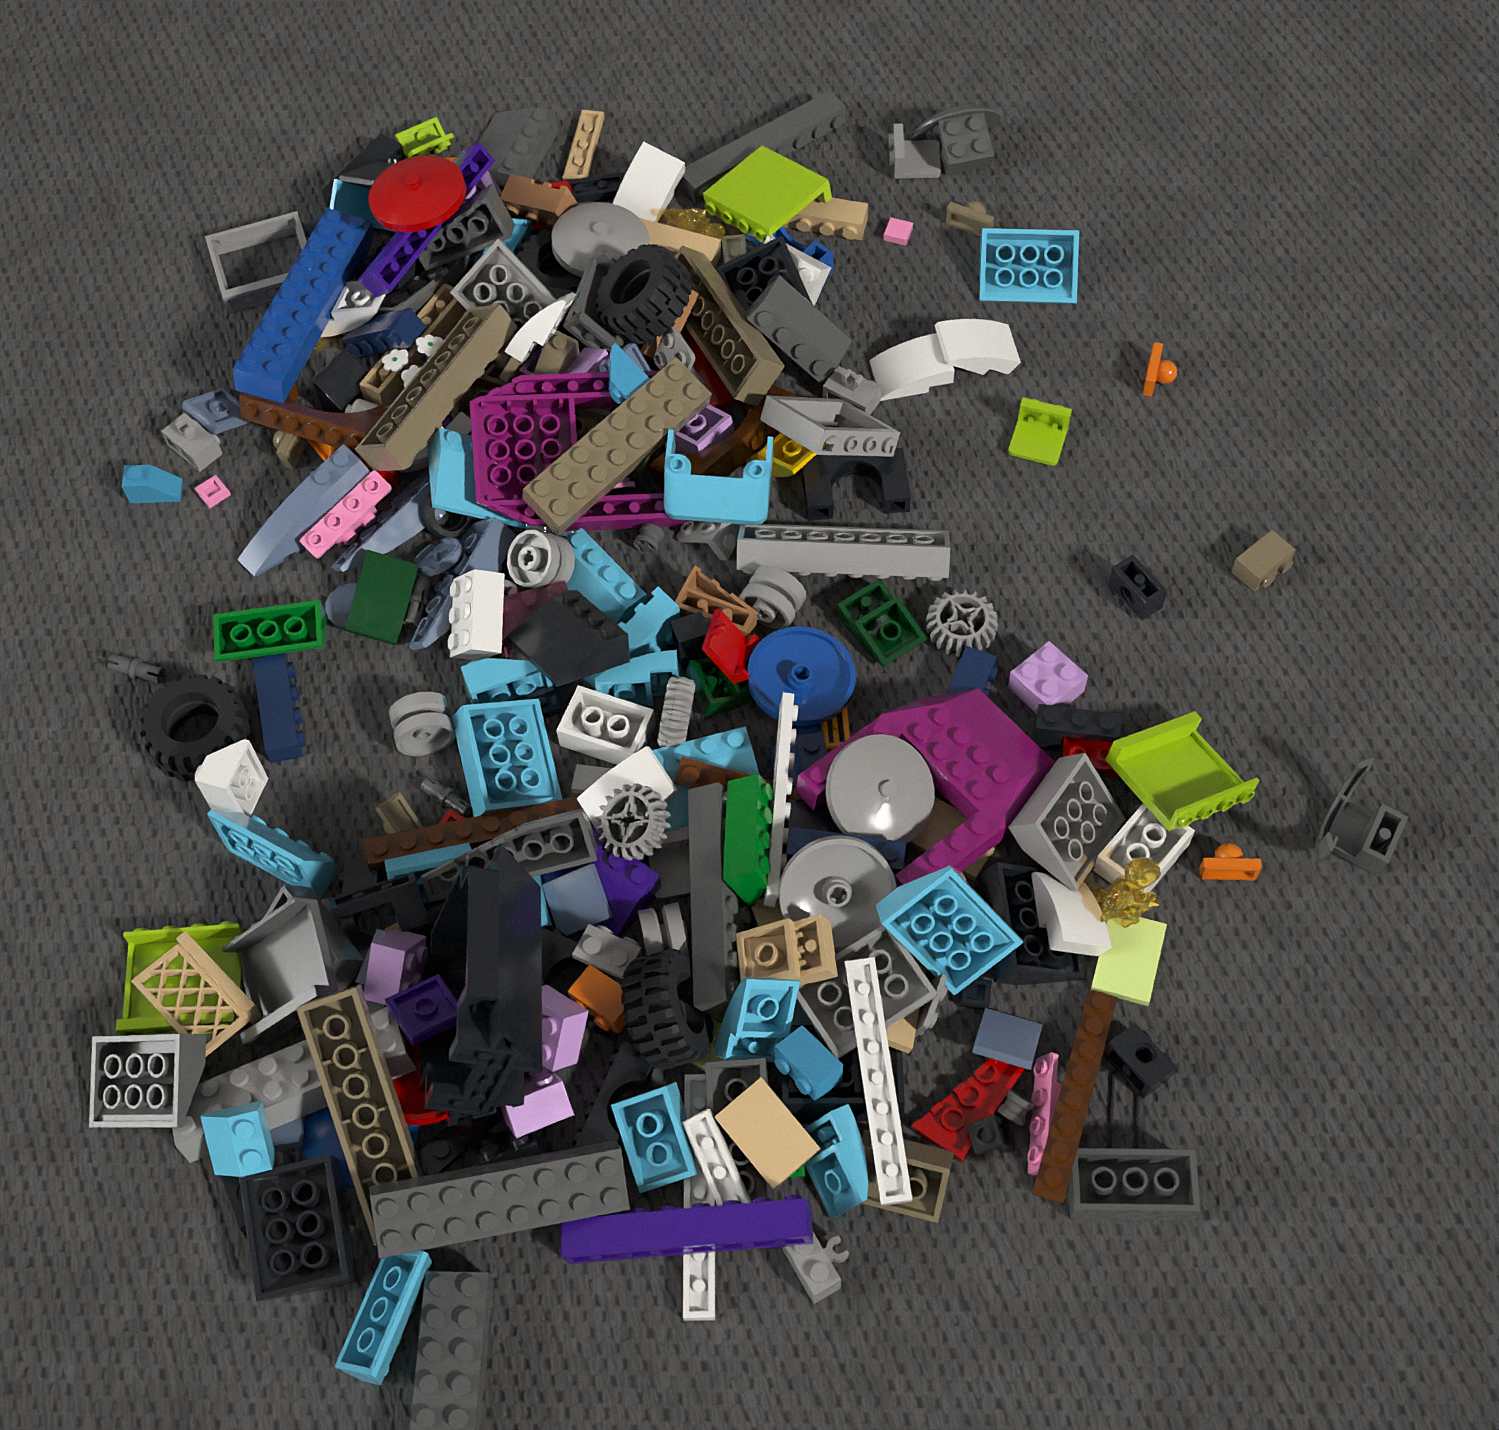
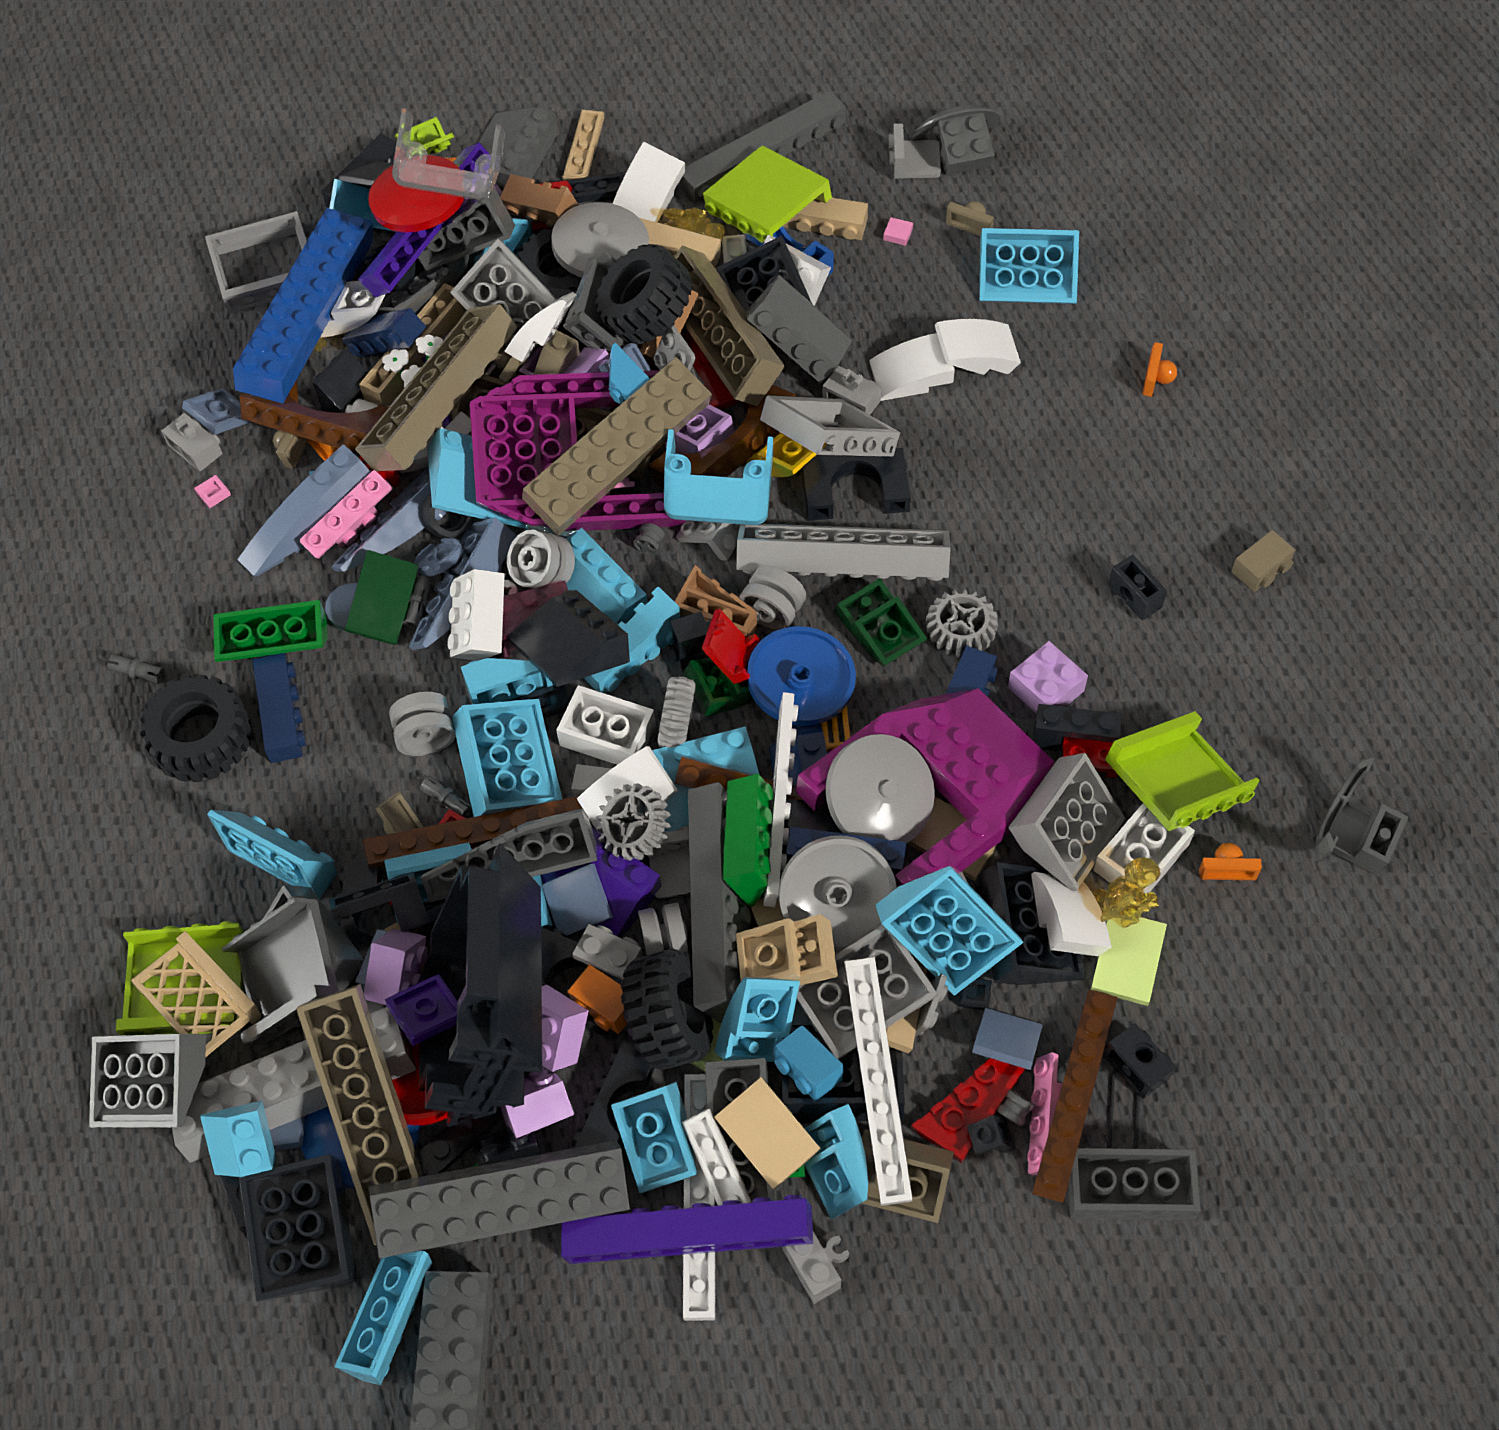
(150, 484): dark azure slope -> none
(232, 778): white slope -> none
(413, 172): none -> clear windscreen
(640, 678): medium azure slope -> none
(1040, 431): lime bracket -> none

